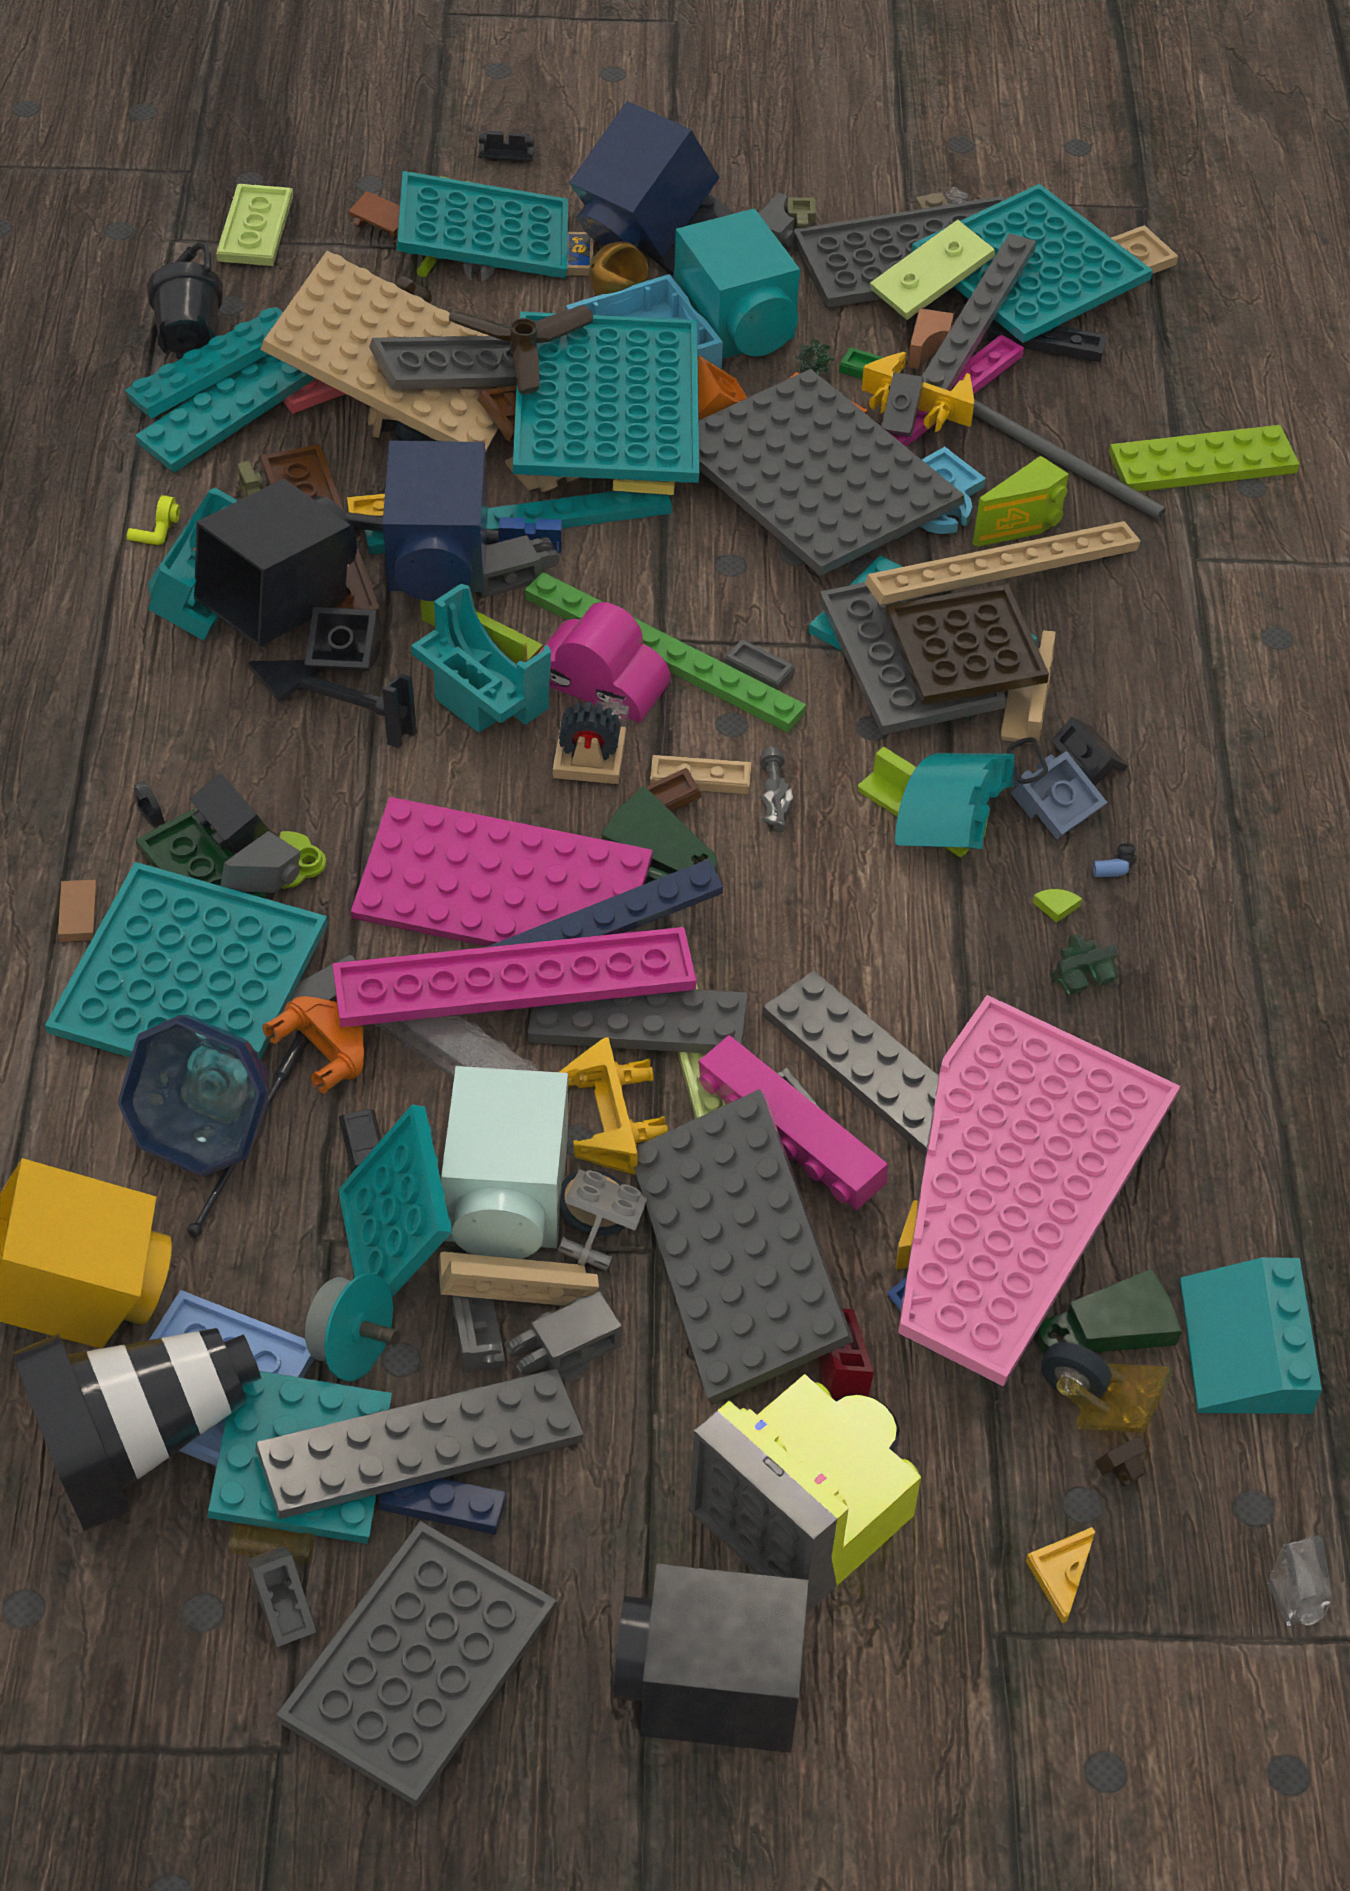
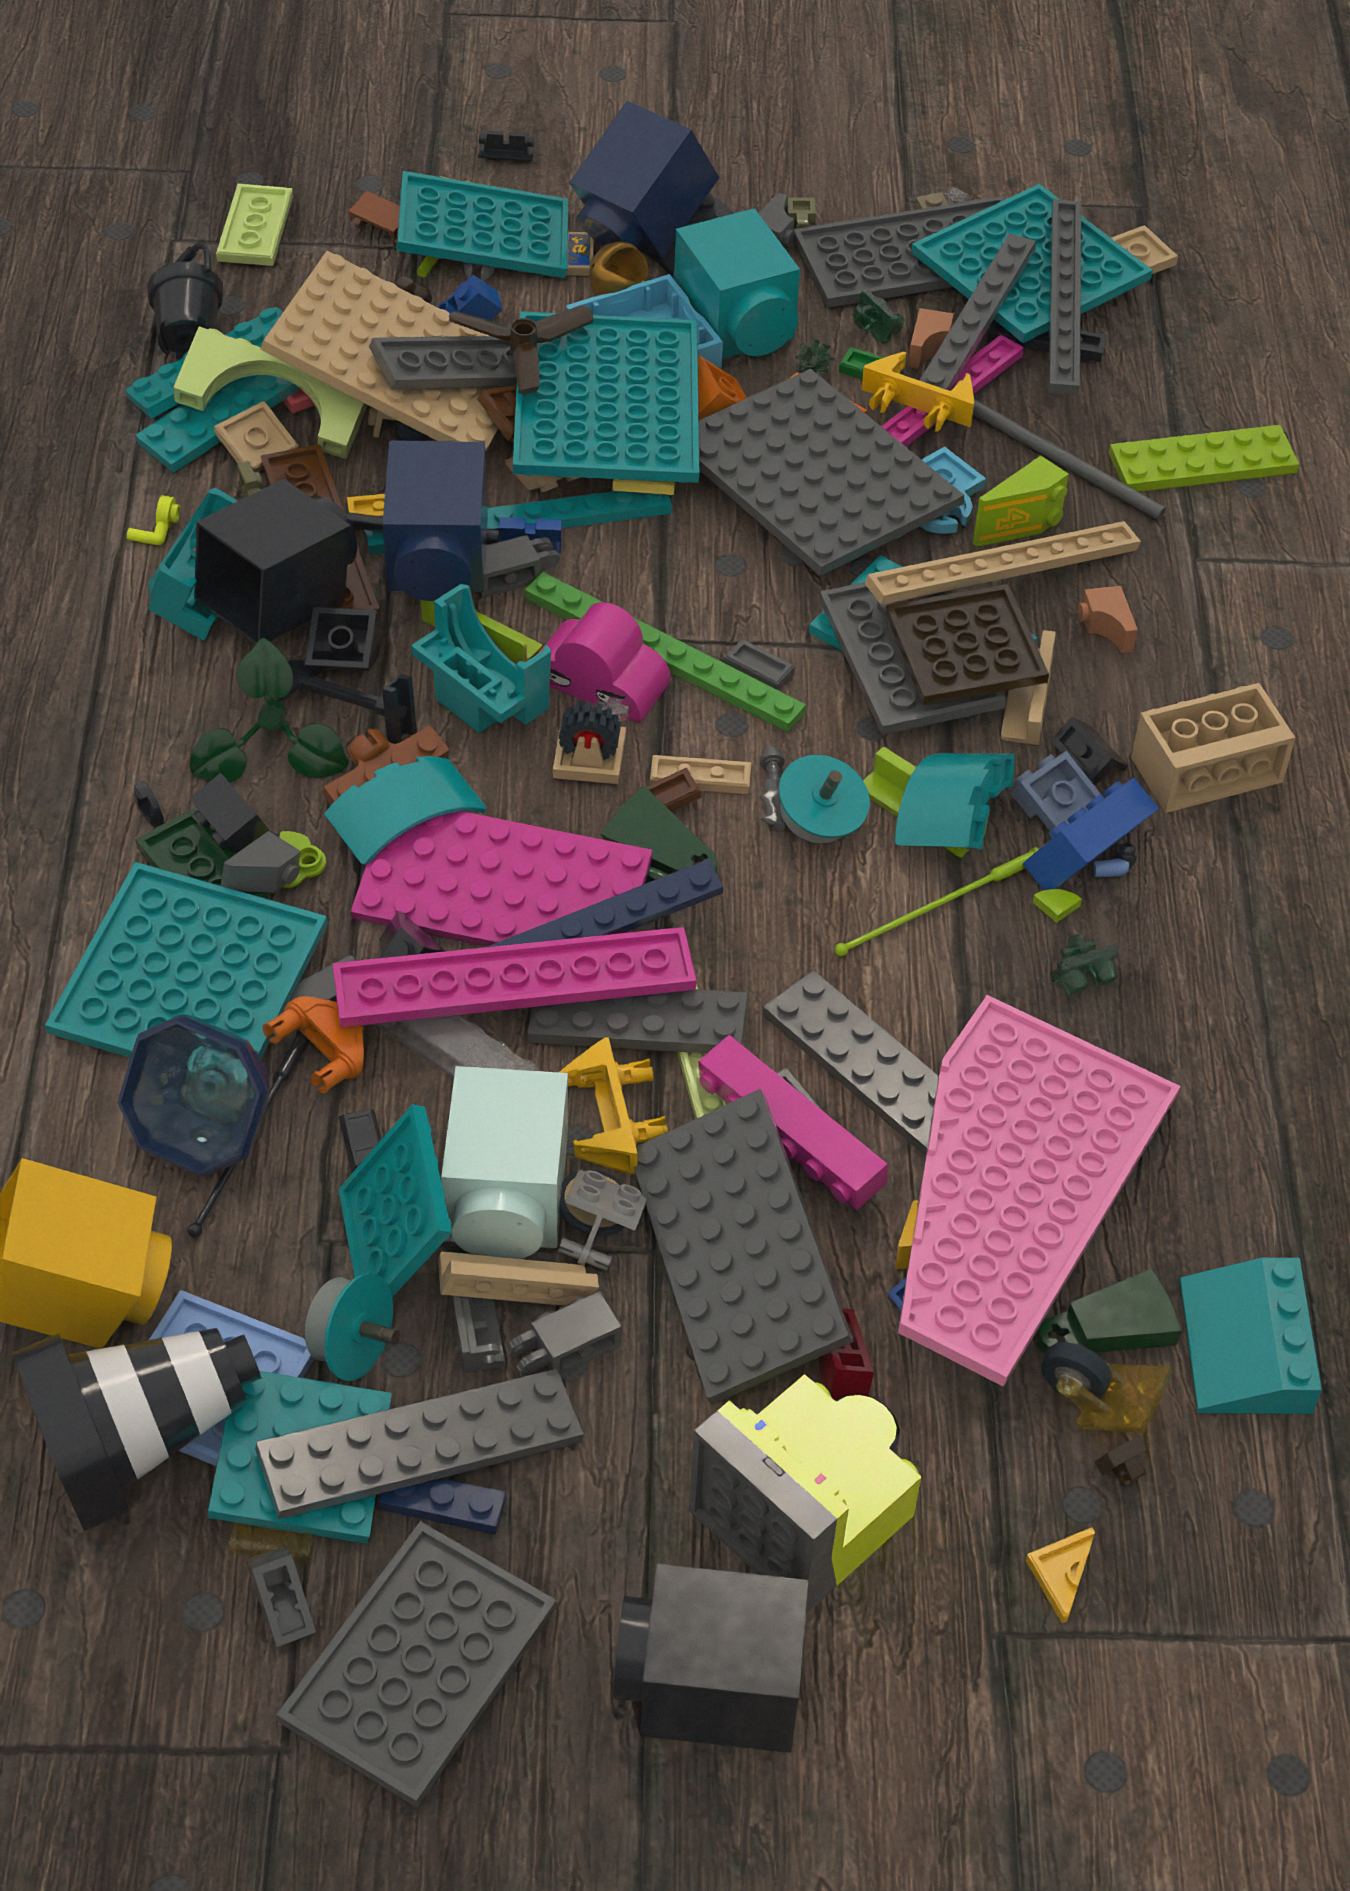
(77, 910): medium nougat tile -> none
(220, 359): none -> yellowish green arch
(254, 434): none -> tan tile
(268, 673): none -> dark green plant
(377, 752): none -> dark orange plate
(398, 801): none -> teal panel
(405, 938): none -> black slope
(475, 299): none -> blue slope
(822, 798): none -> teal piece
(876, 317): none -> clear green hips
(902, 404): dark grey plate -> none
(932, 269): yellowish green plate -> none
(996, 874): none -> lime piece
(1040, 755): black piece -> none
(1065, 298): none -> dark grey plate
(1090, 833): none -> blue wedge
(1109, 615): none -> nougat arch
(1212, 747): none -> tan brick
(1301, 1582): clear slope -> none

